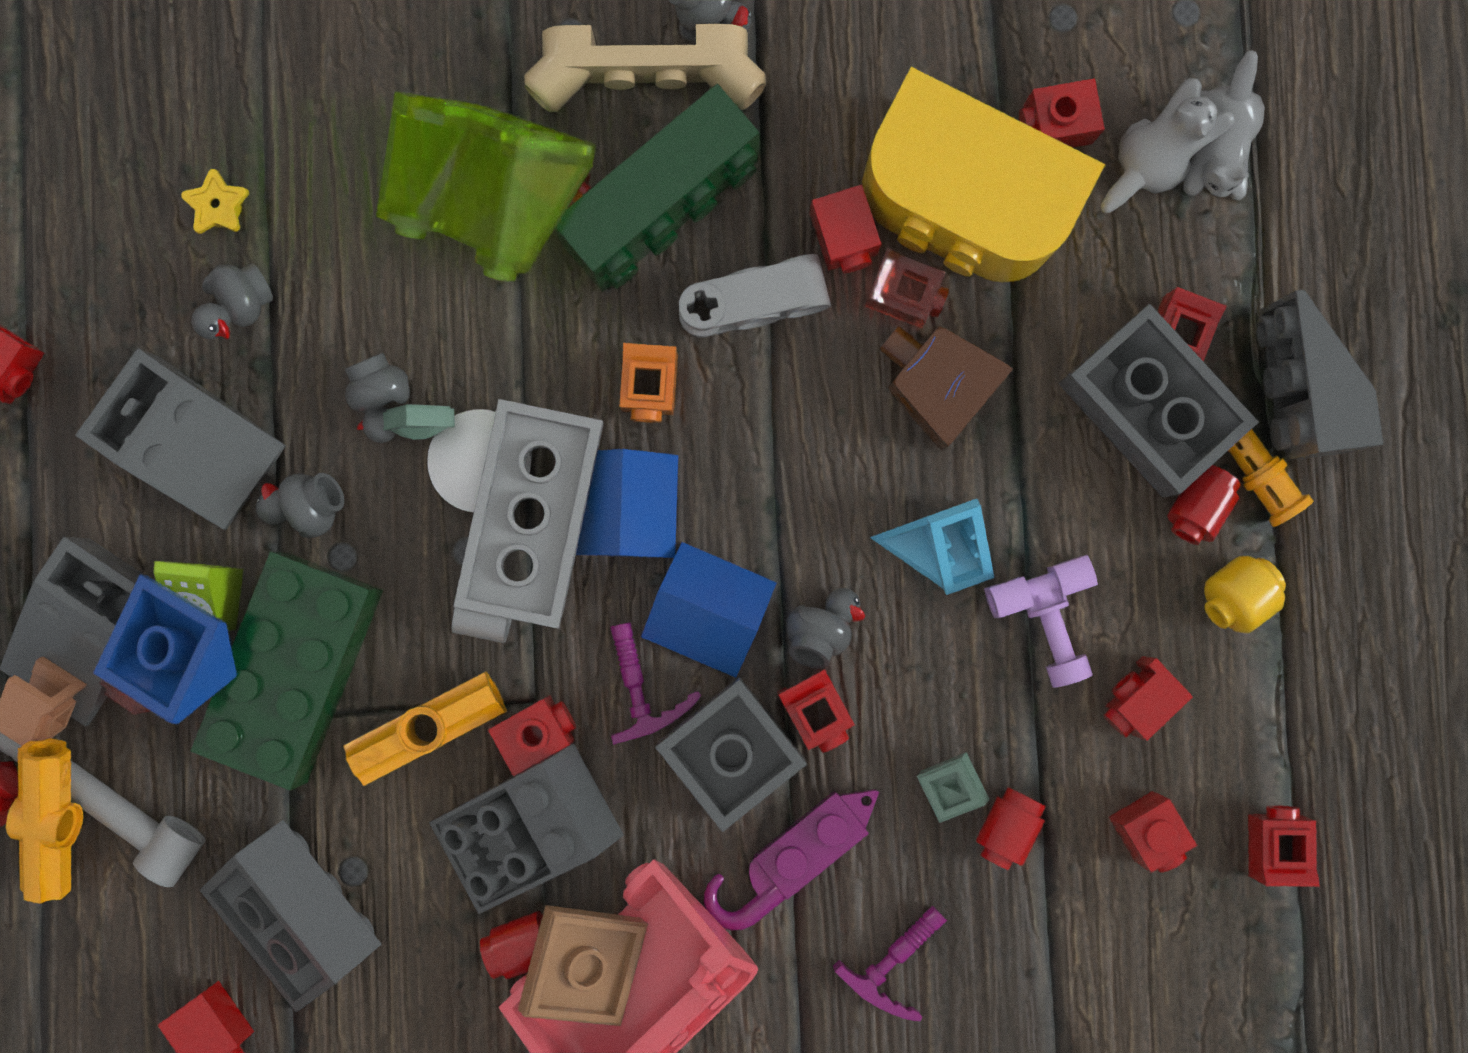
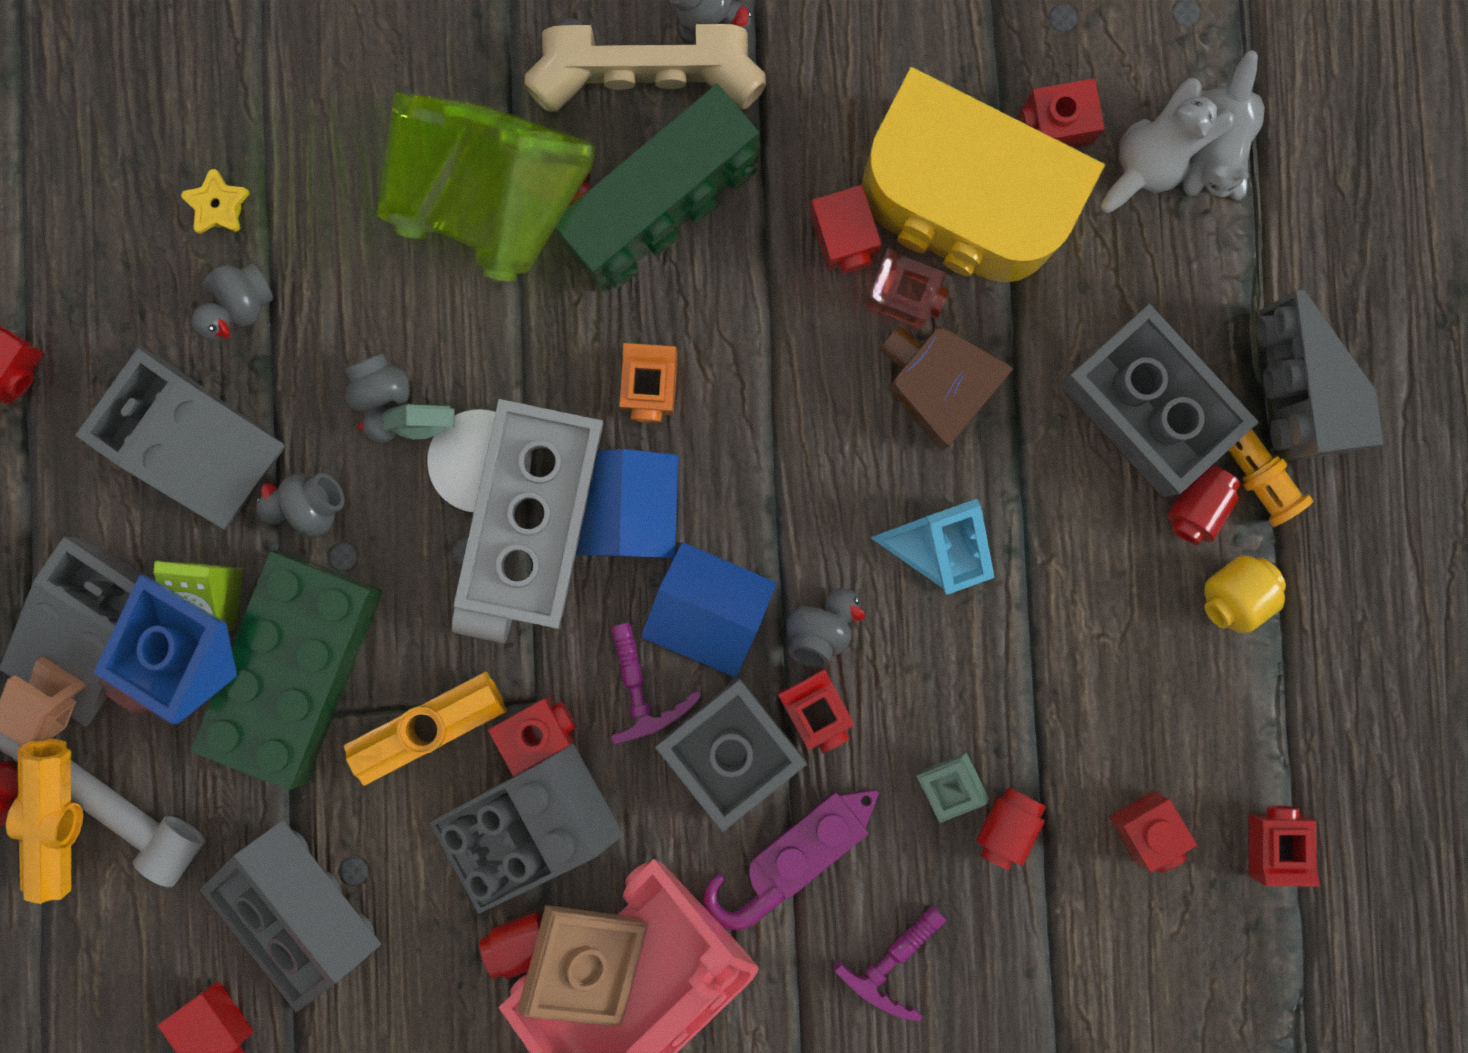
(756, 297): light grey piece -> none
(1044, 598): lavender bar -> none
(1145, 700): red brick -> none
(1196, 309): red window -> none

